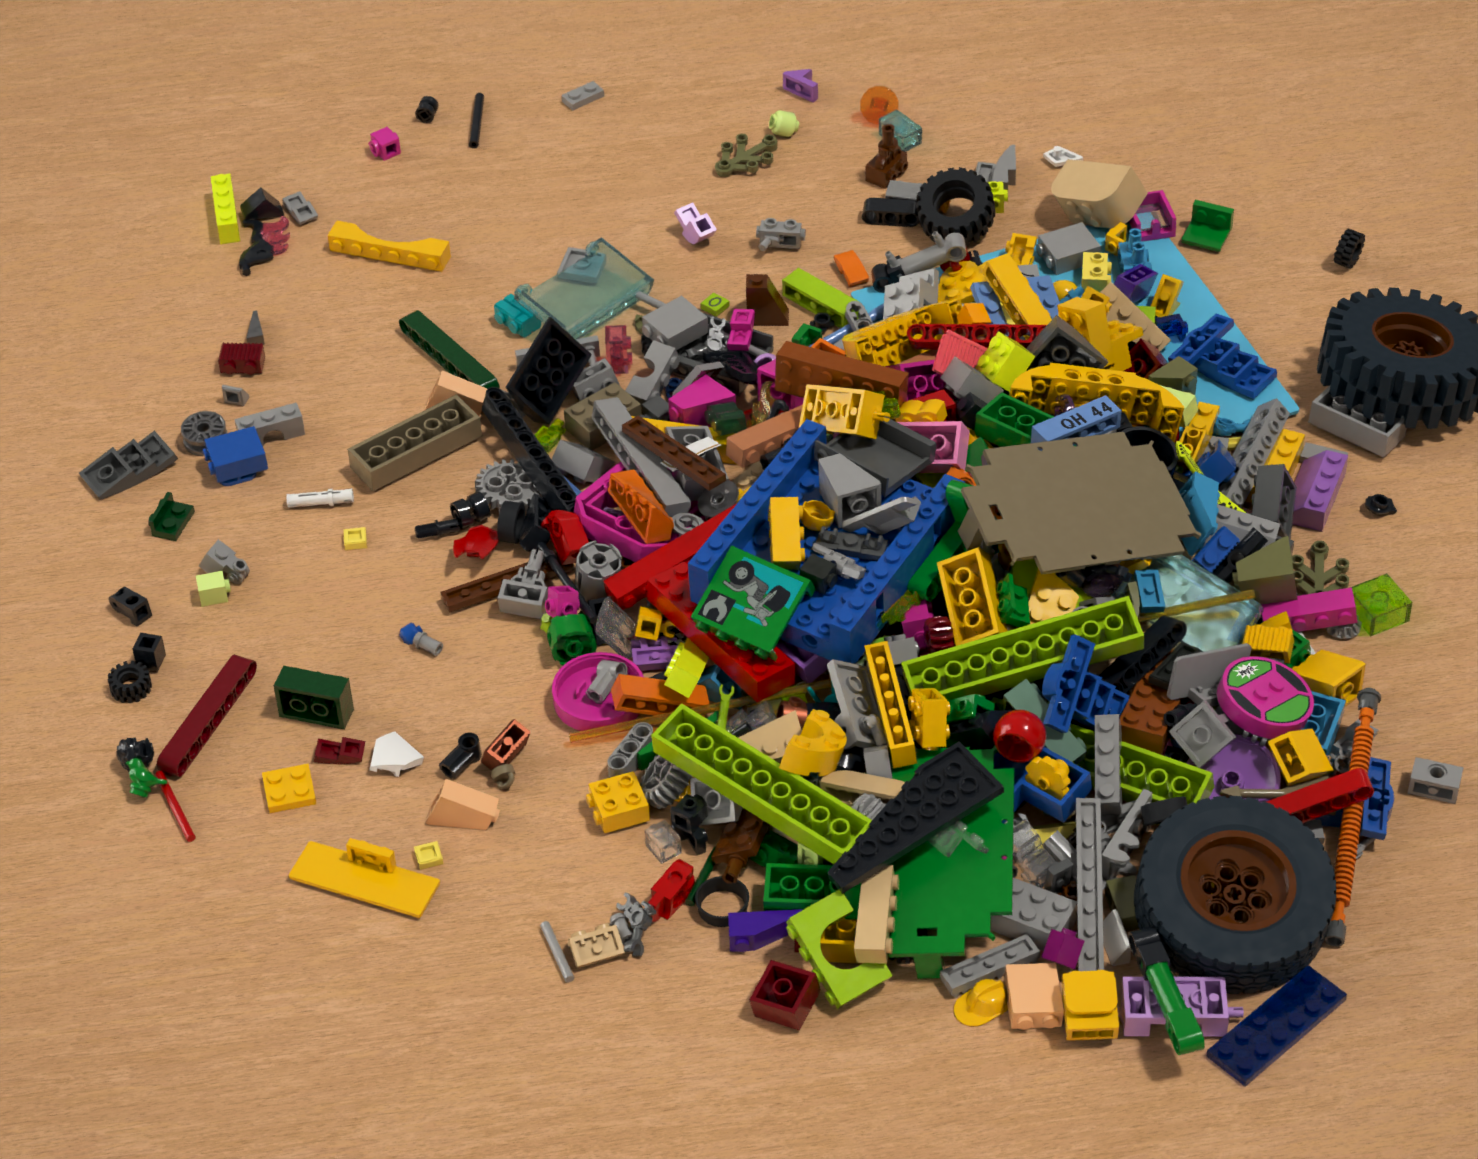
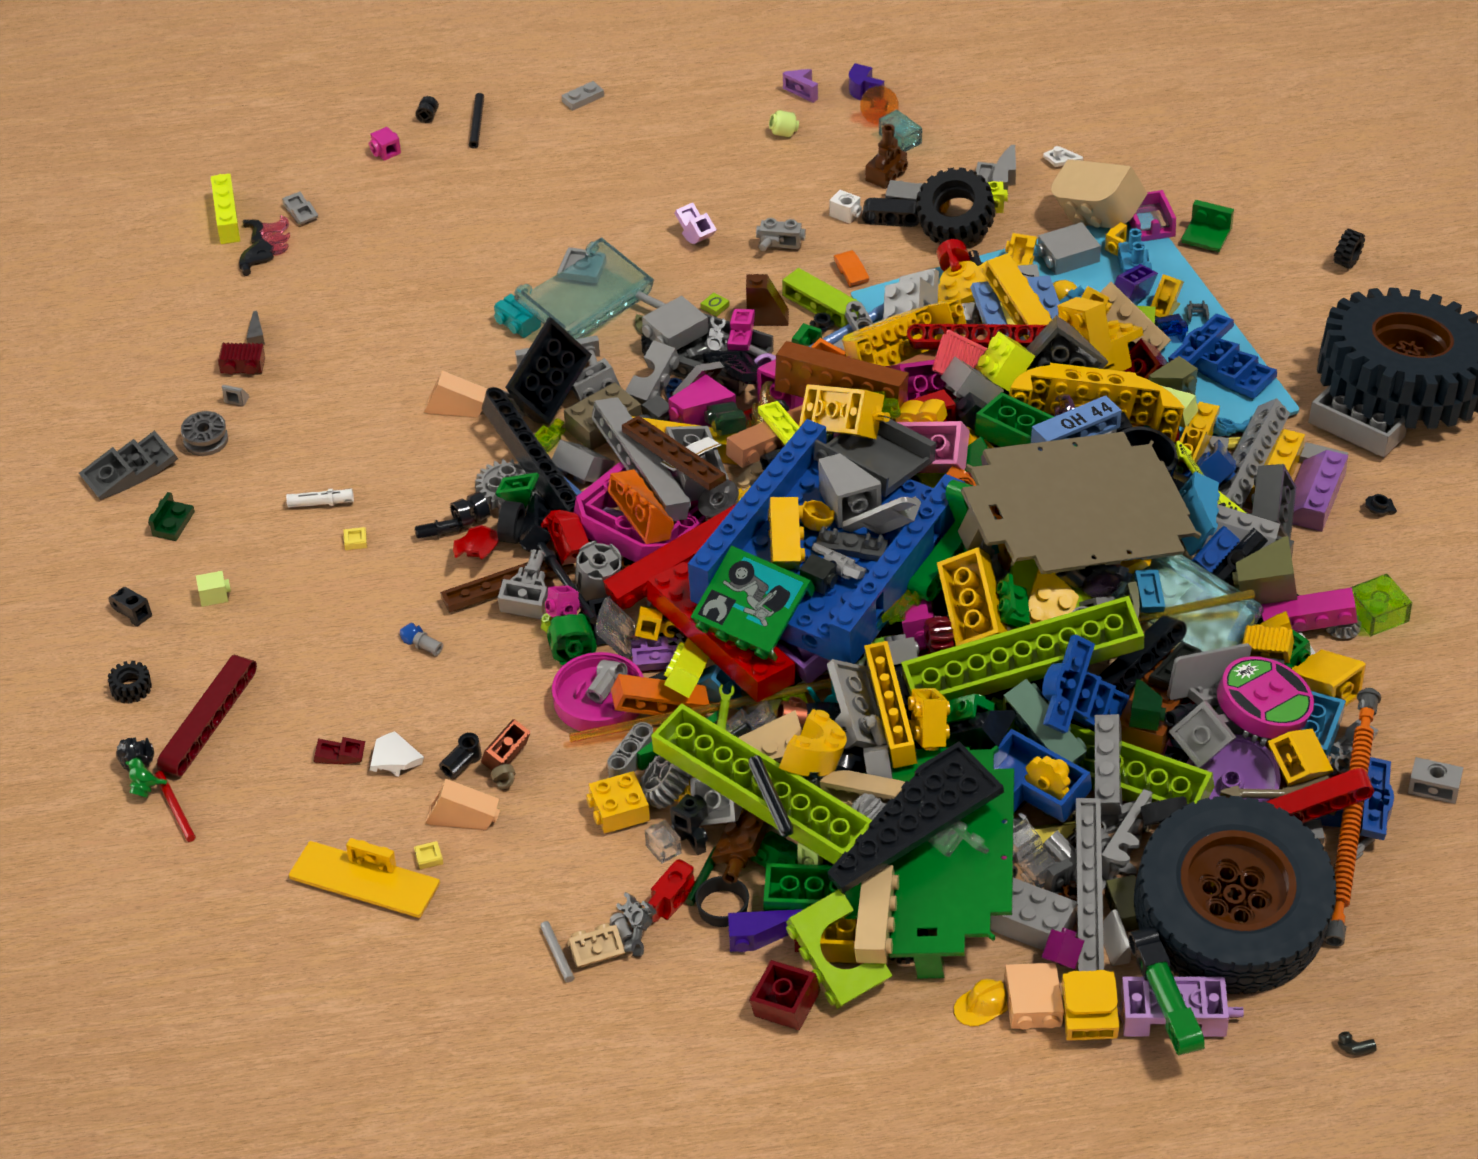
(149, 651): black brick -> none
(222, 558): light grey brick -> none
(235, 456): blue brick -> none
(261, 205): black slope -> none
(284, 418): light grey arch -> none
(289, 788): yellow plate -> none
(313, 697): dark green brick -> none
(414, 442): dark tan brick -> none
(425, 253): yellow arch -> none
(445, 350): dark green beam -> none
(518, 488): none -> green slope
(617, 348): clear pink brick -> none
(683, 520): light grey gear -> none
(726, 166): olive plant -> none
(771, 796): none -> black axle
(778, 420): none -> neon yellow tile
(844, 206): none -> white brick
(861, 80): none -> dark purple brick
(949, 249): light grey piece -> none
(973, 314): light orange brick -> none
(989, 964): light grey gear -> none
(1019, 736): red wheel -> none
(1095, 270): light yellow brick -> none
(1146, 708): none -> dark green slope
(1205, 311): none -> dark grey piece
(1276, 1025): clear blue plate -> none
(1319, 552): olive plant -> none
(1353, 1047): none -> pearl dark grey arm

